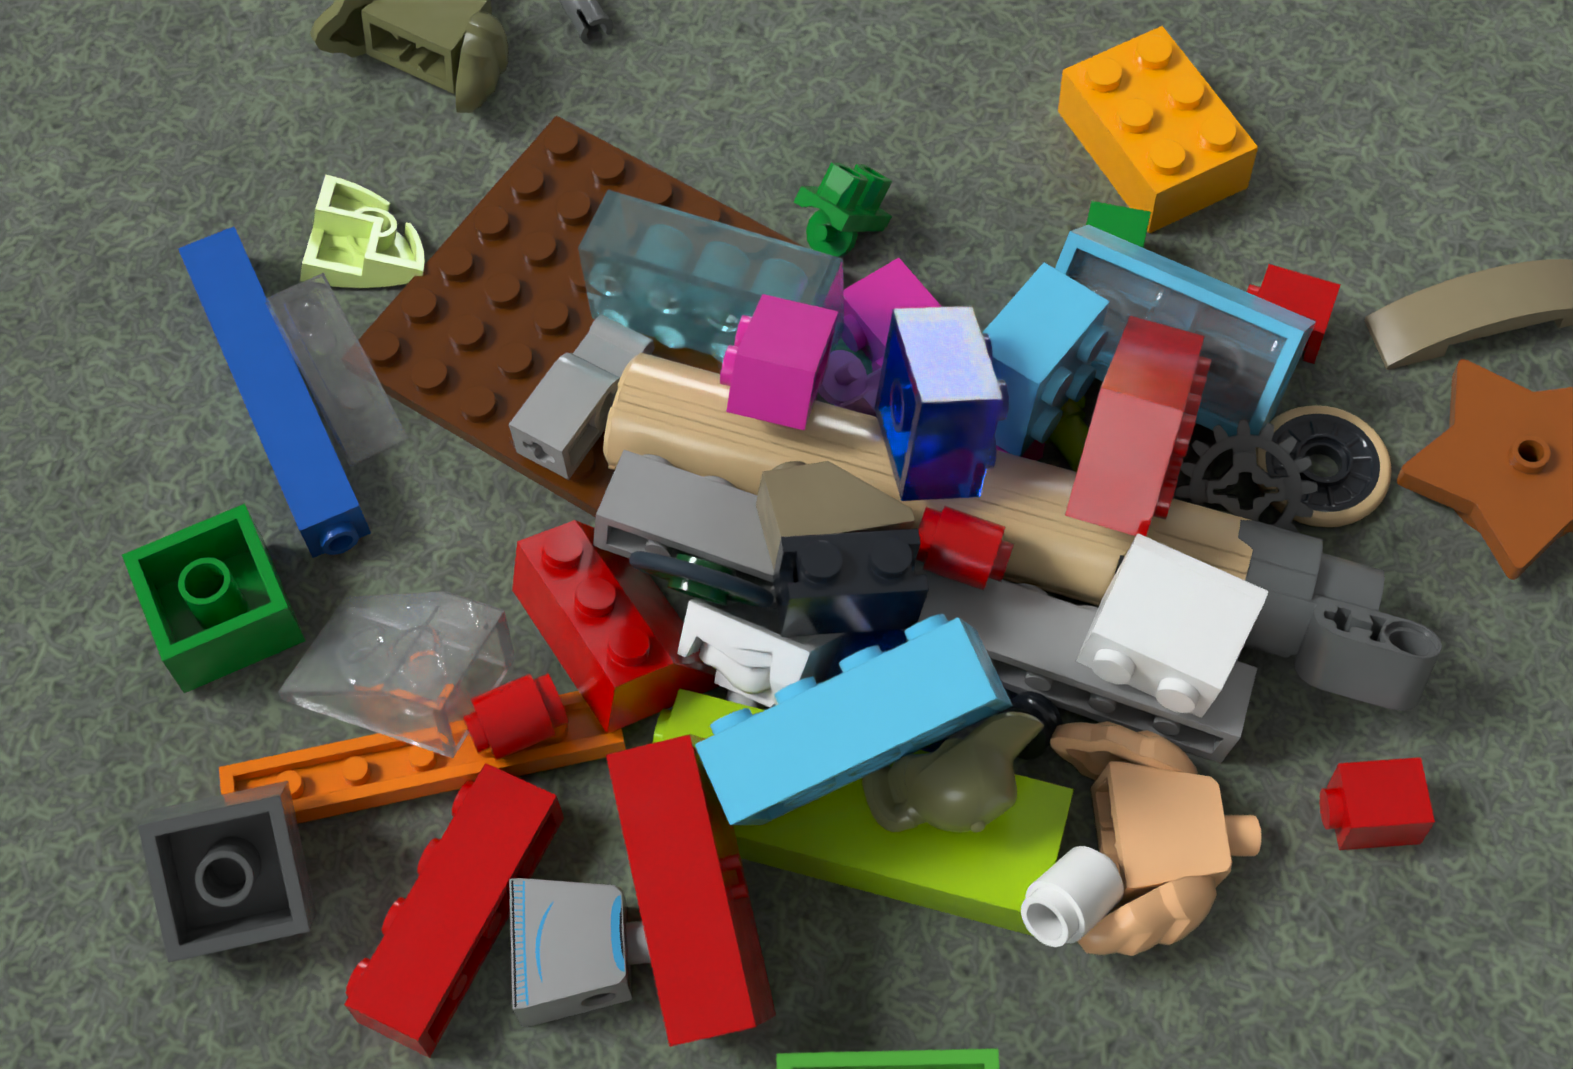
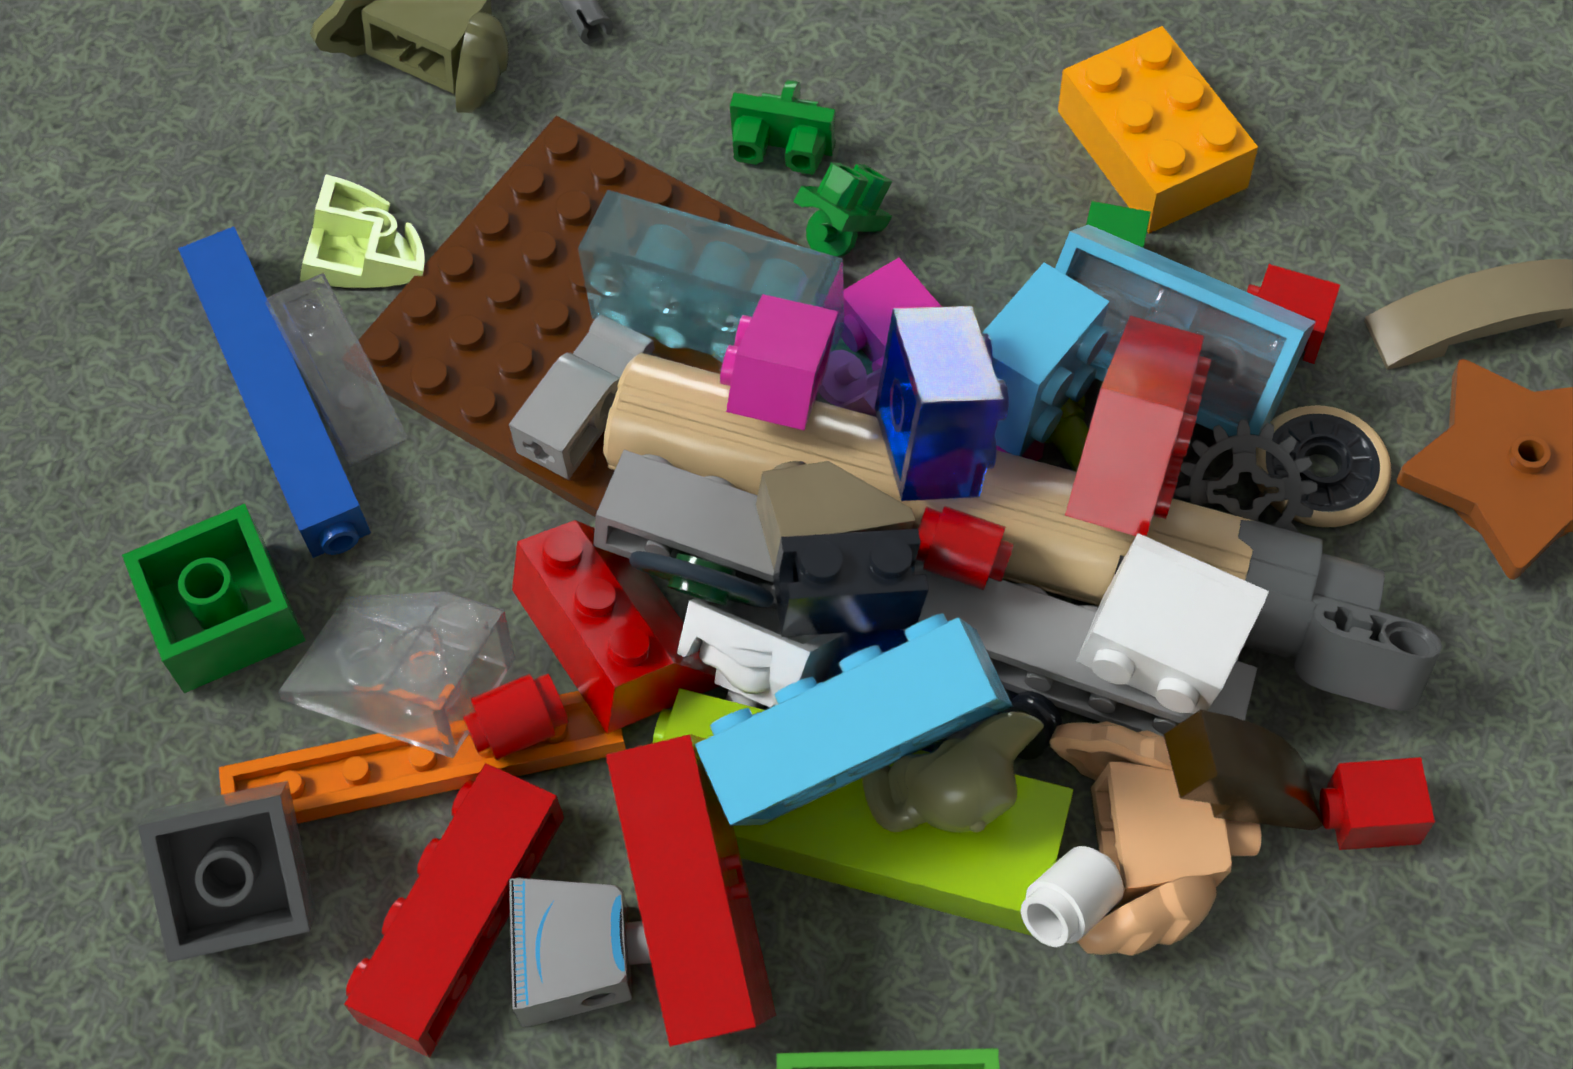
(782, 123): none -> green hips
(1241, 771): none -> dark brown slope

